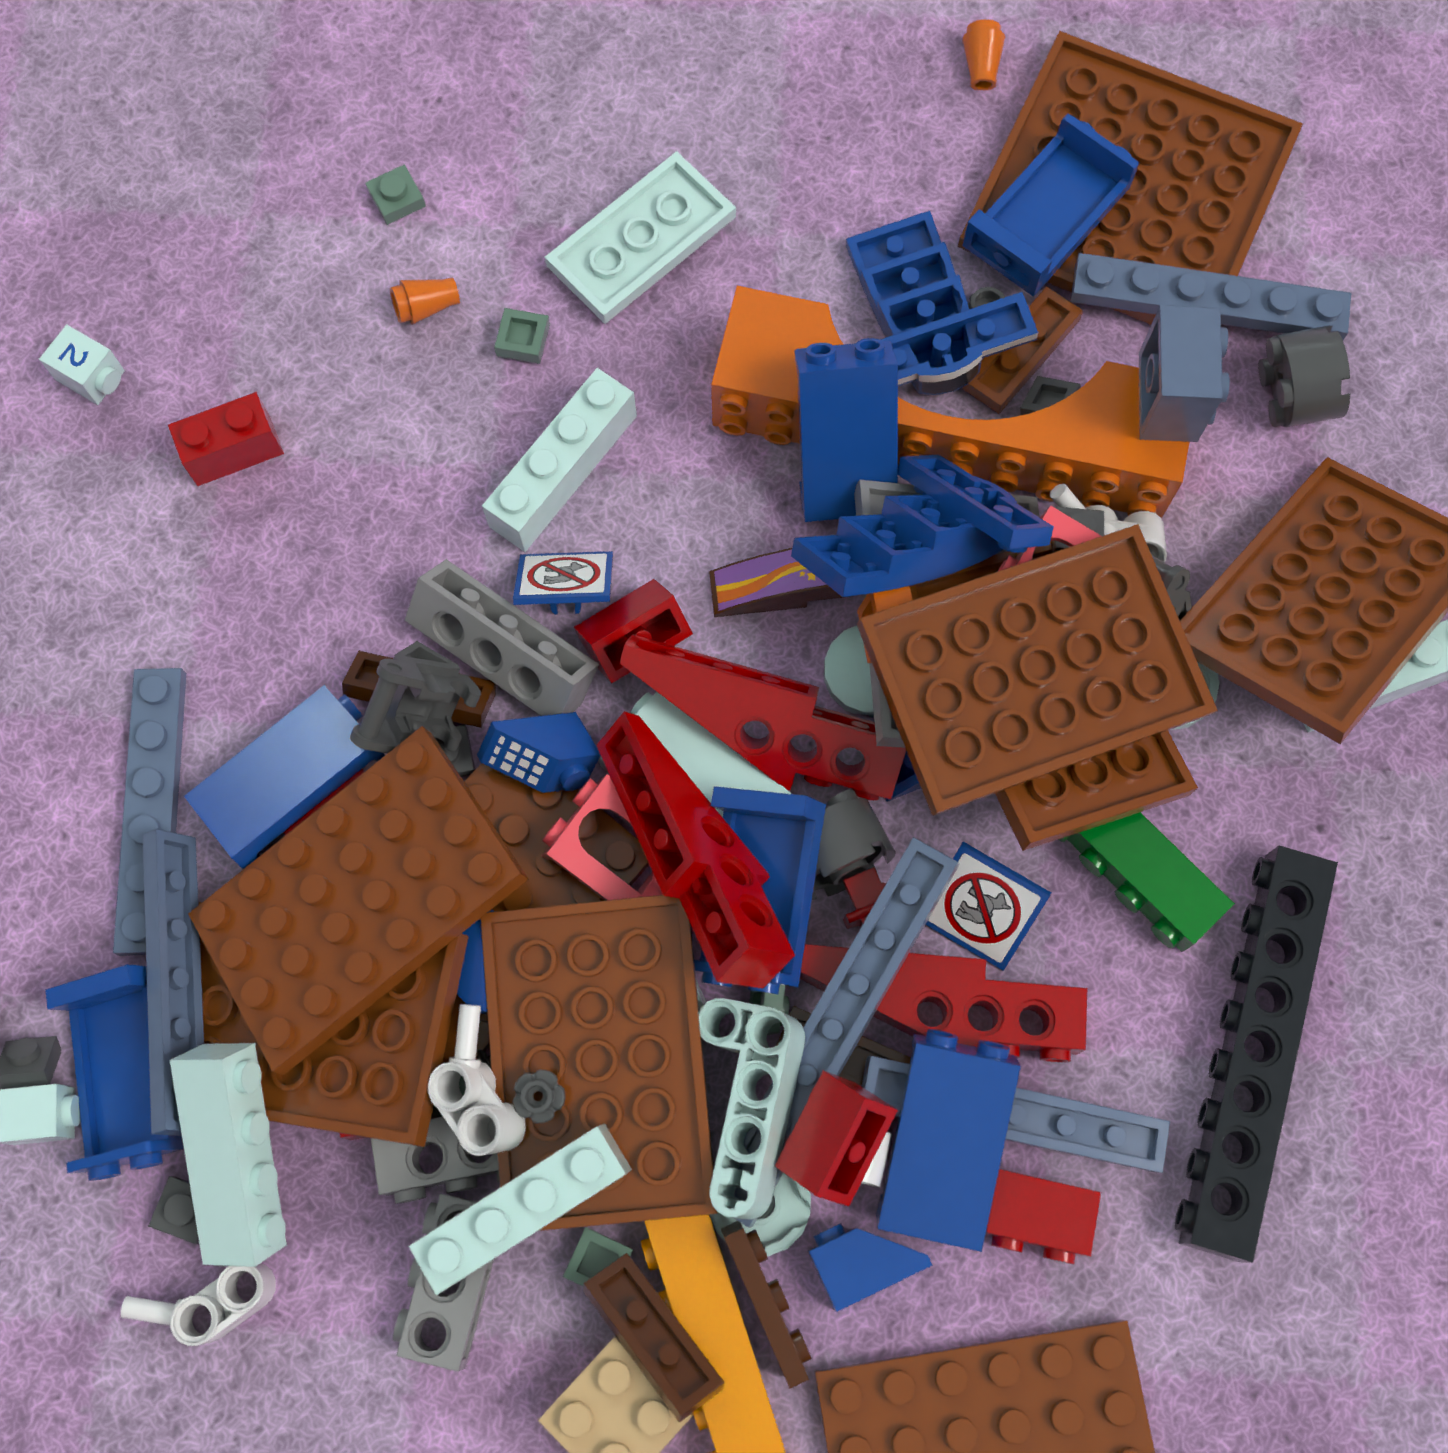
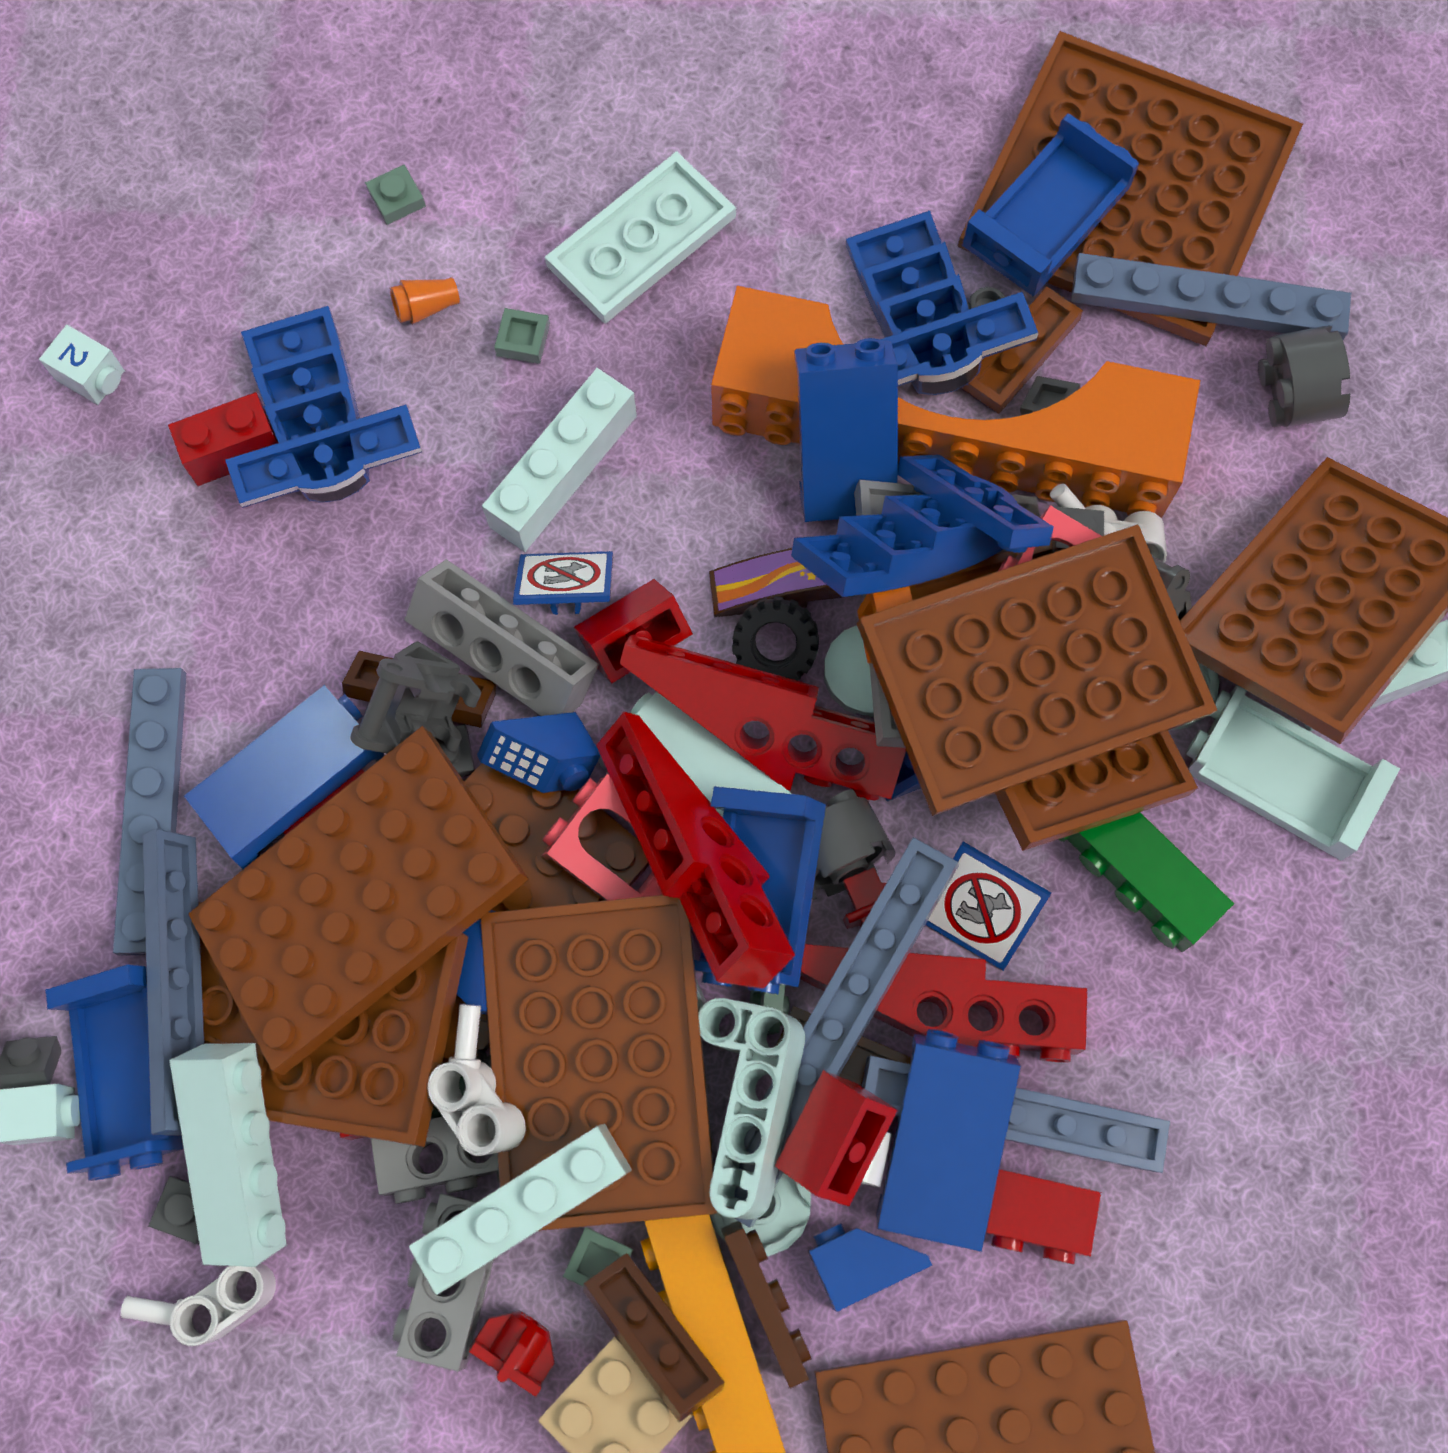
(315, 417): none -> blue slope
(516, 1349): none -> red piece
(552, 1099): dark grey plate -> none
(782, 612): none -> black tyre
(983, 52): orange cone -> none
(1182, 373): sand blue brick -> none
(1289, 774): none -> light aqua panel
(1309, 885): black brick -> none

